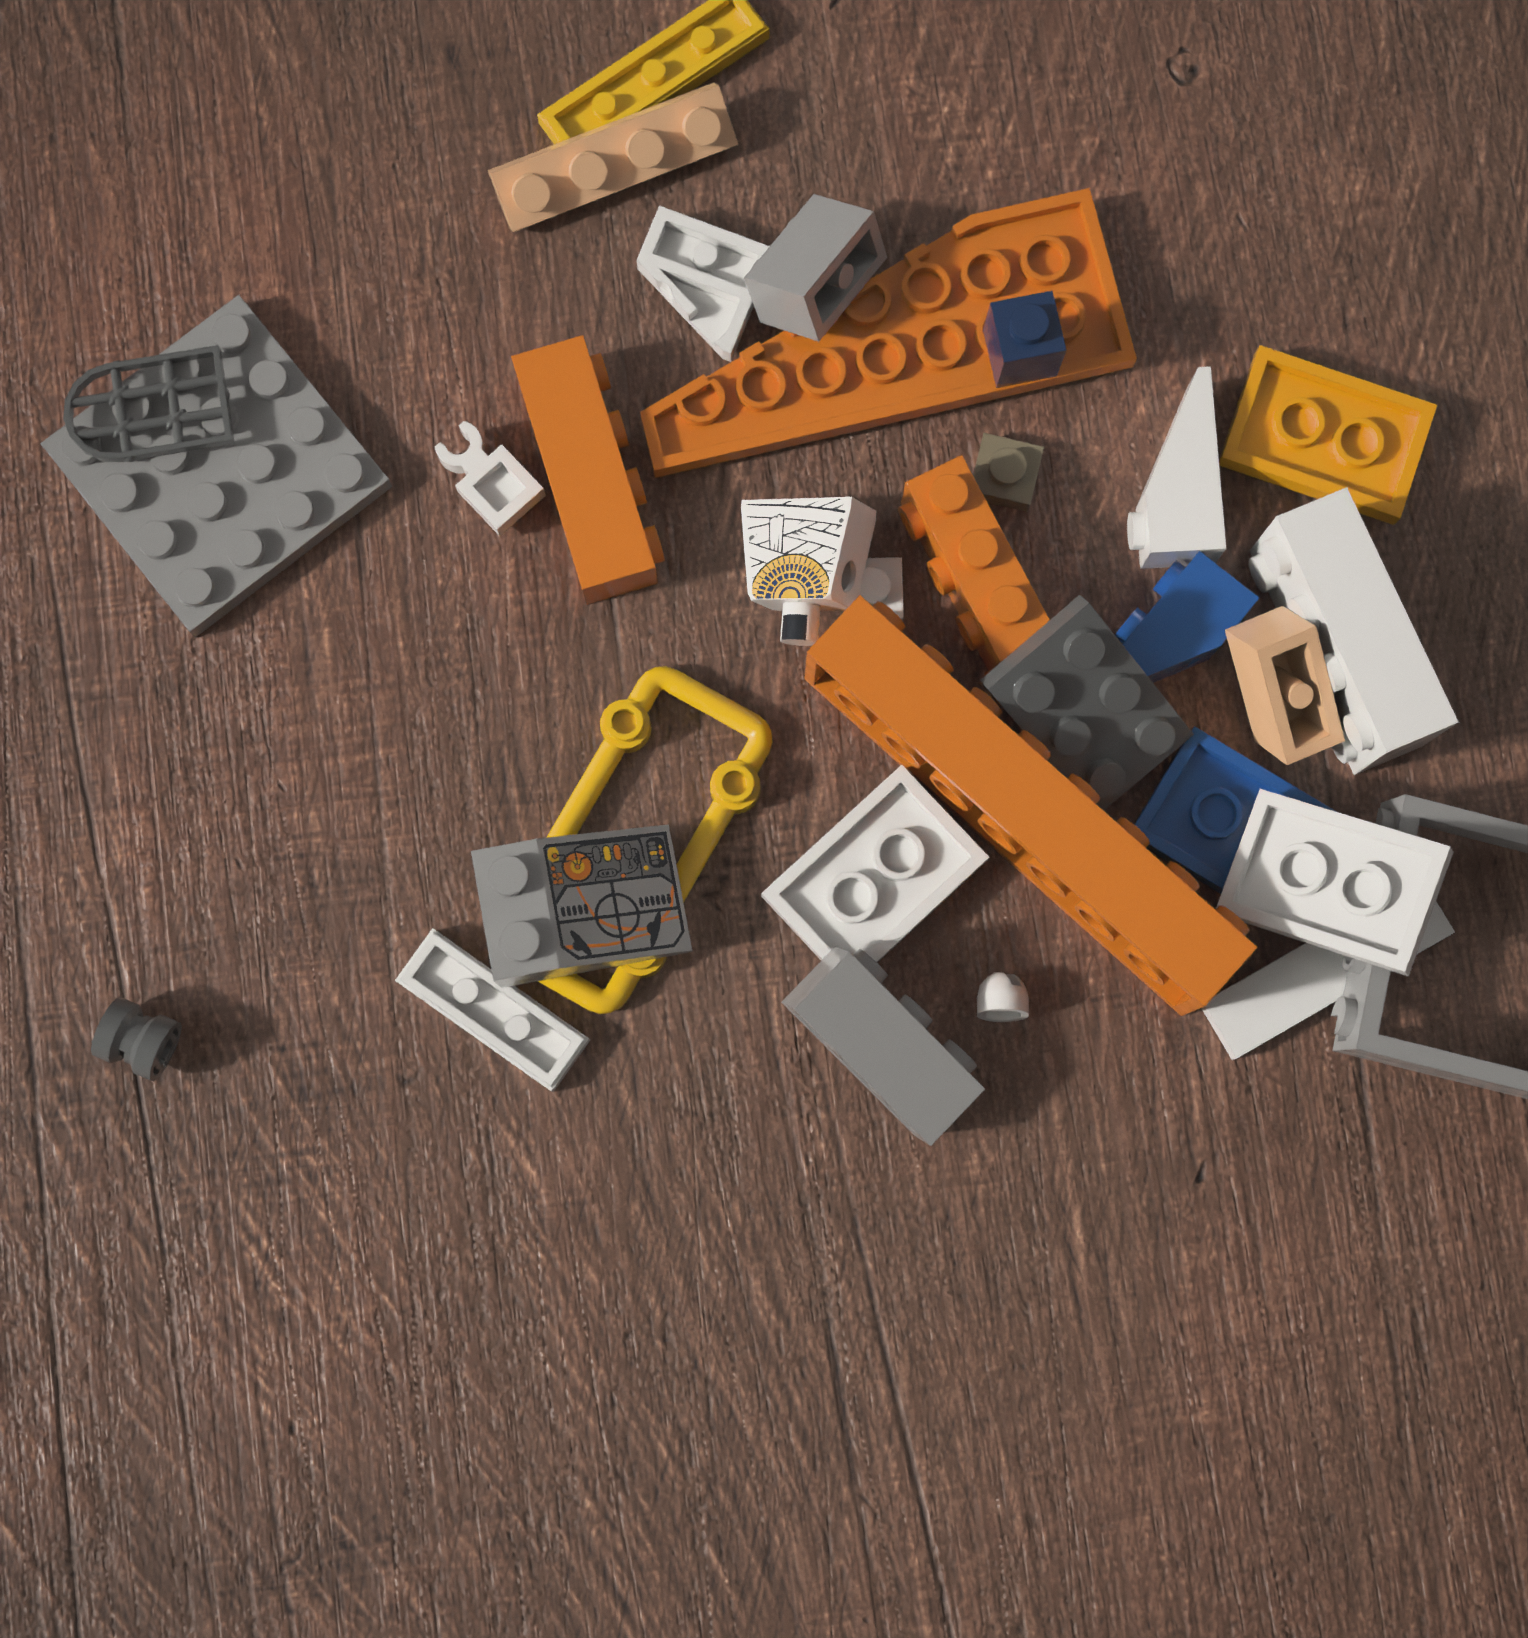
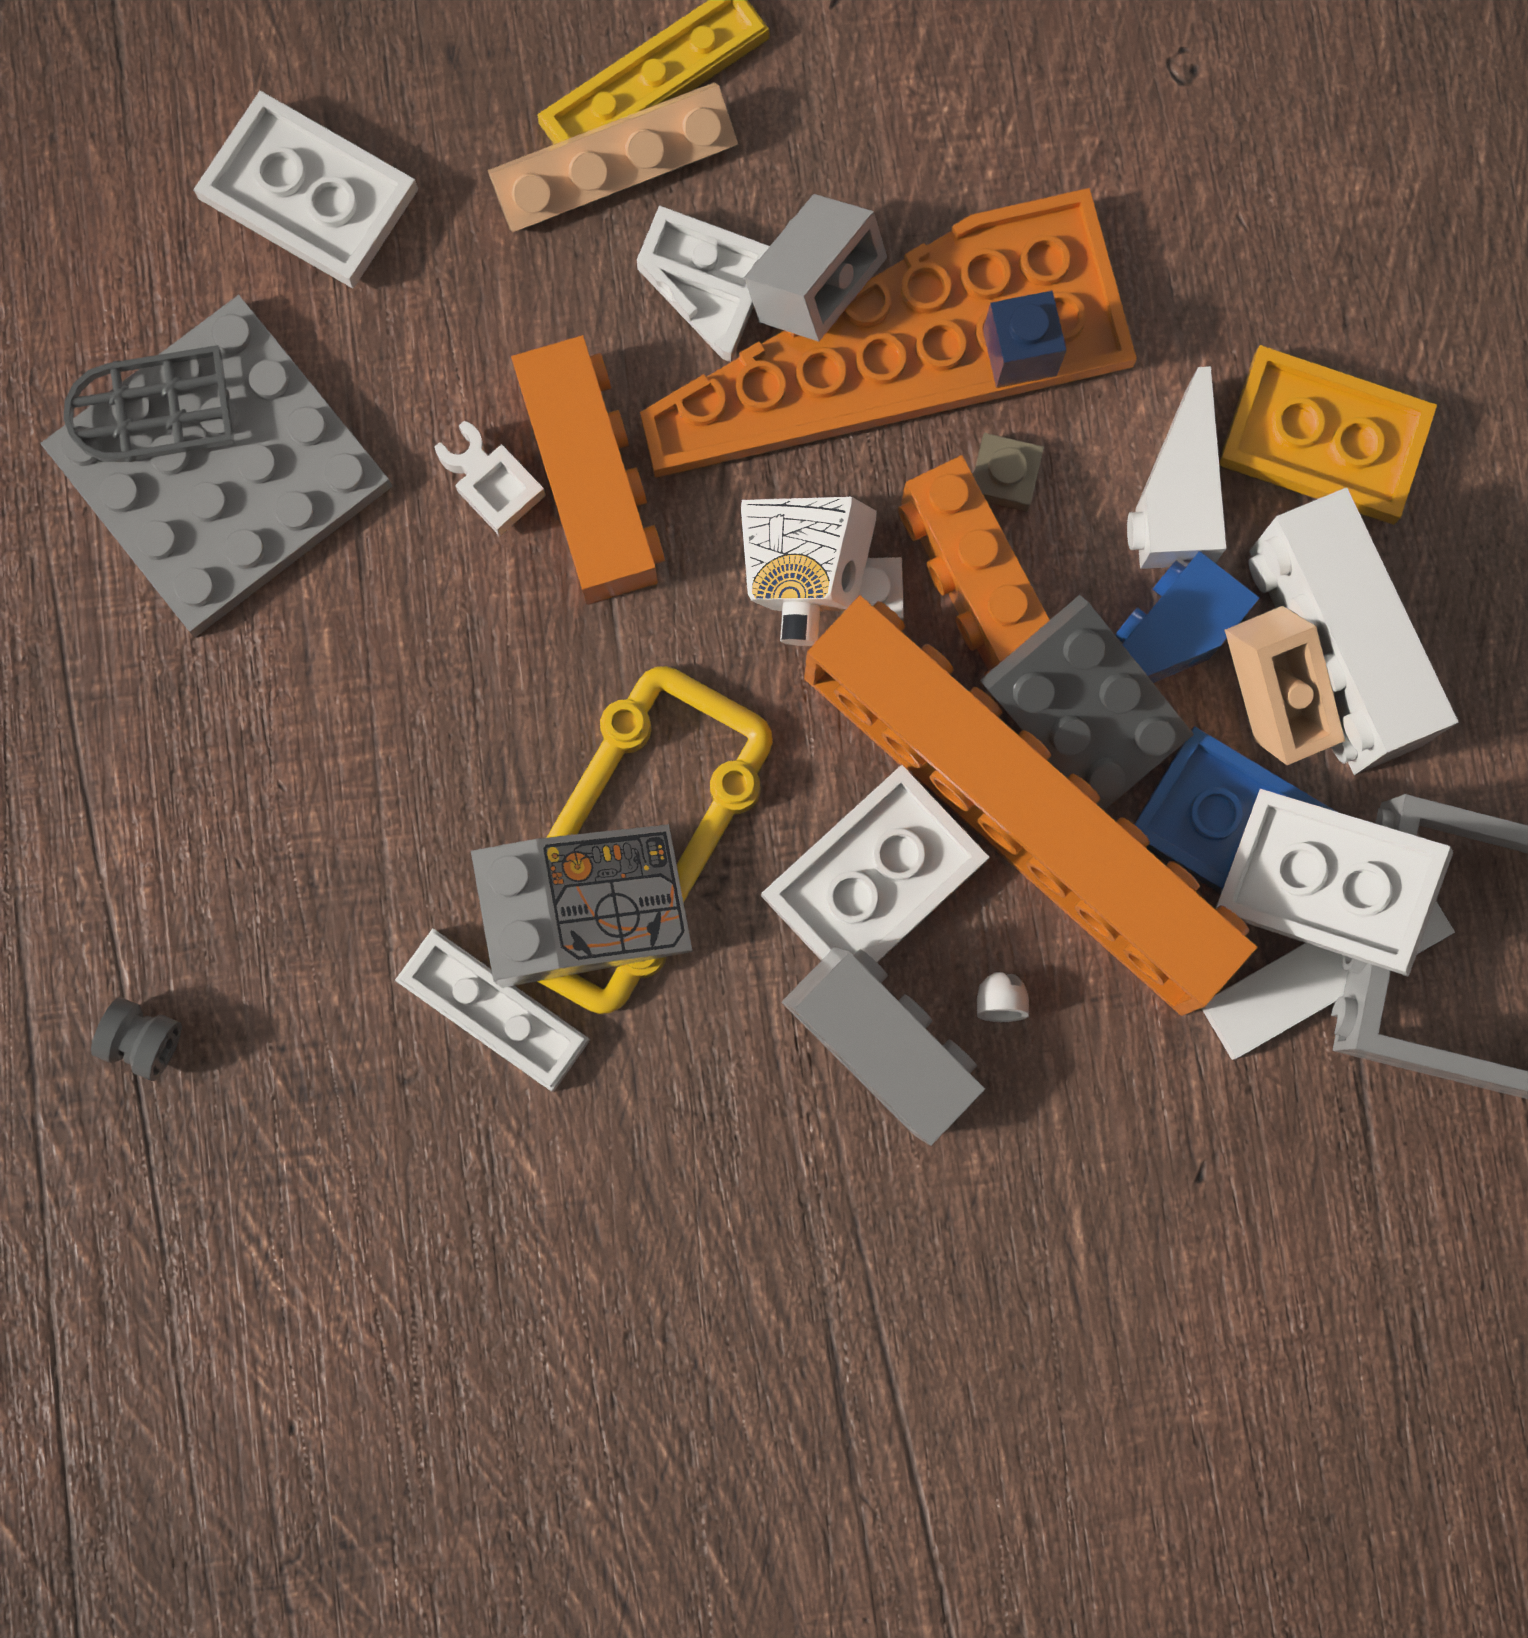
(306, 189): none -> white plate

